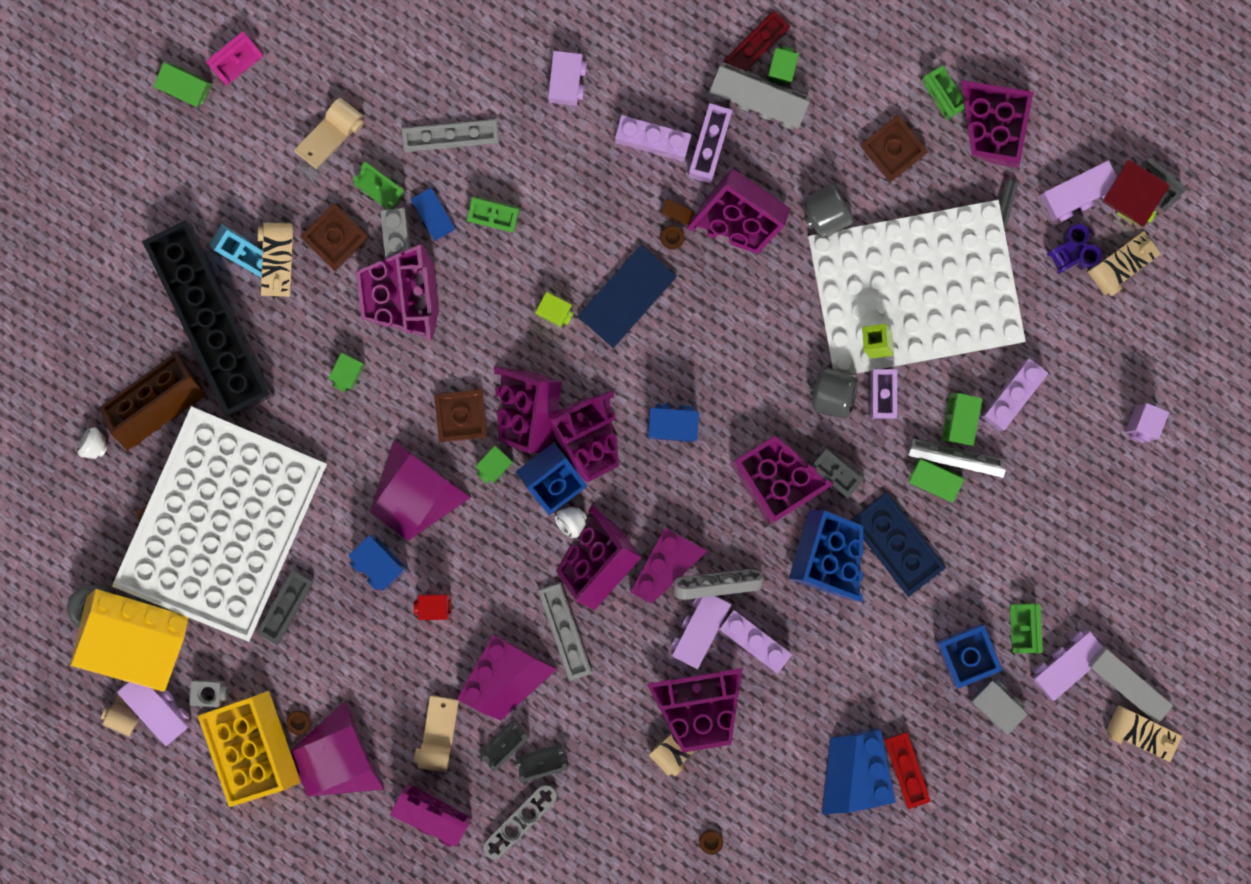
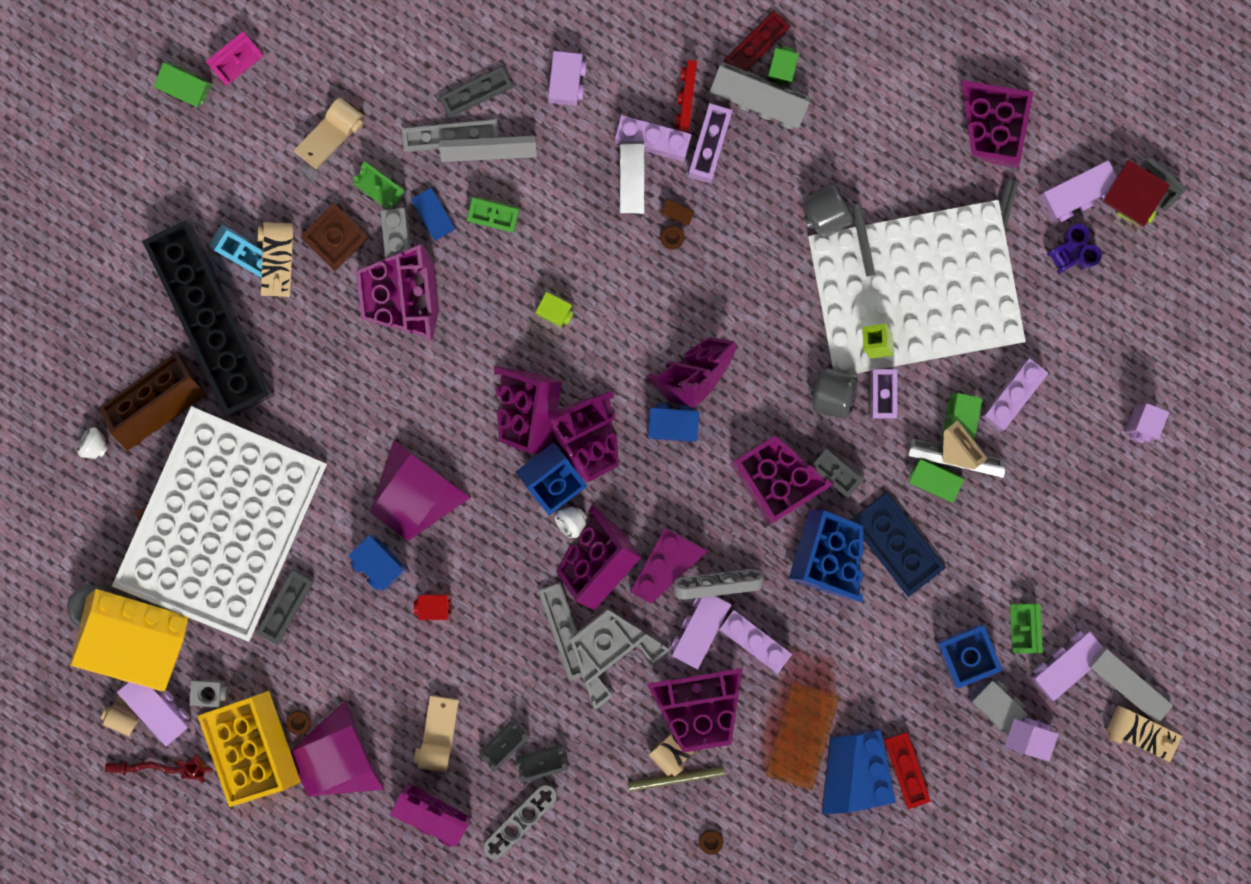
(191, 769): none -> dark red piece
(346, 372): bright green brick -> none
(460, 416): copper plate -> none
(476, 92): none -> dark grey tile
(488, 148): none -> light grey tile
(493, 465): bright green brick -> none
(503, 678): magenta wedge -> none
(603, 644): none -> light grey wing
(627, 296): dark blue tile -> none
(631, 176): none -> tile
(680, 778): none -> olive bar
(686, 97): none -> red plate
(697, 374): none -> magenta wedge
(741, 213): magenta wedge -> none
(801, 735): none -> clear orange brick
(863, 240): none -> dark grey bar
(893, 148): copper plate -> none
(944, 92): bright green hinge -> none
(960, 448): none -> tan slope
(1032, 738): none -> lavender brick
(1123, 264): tan door -> none

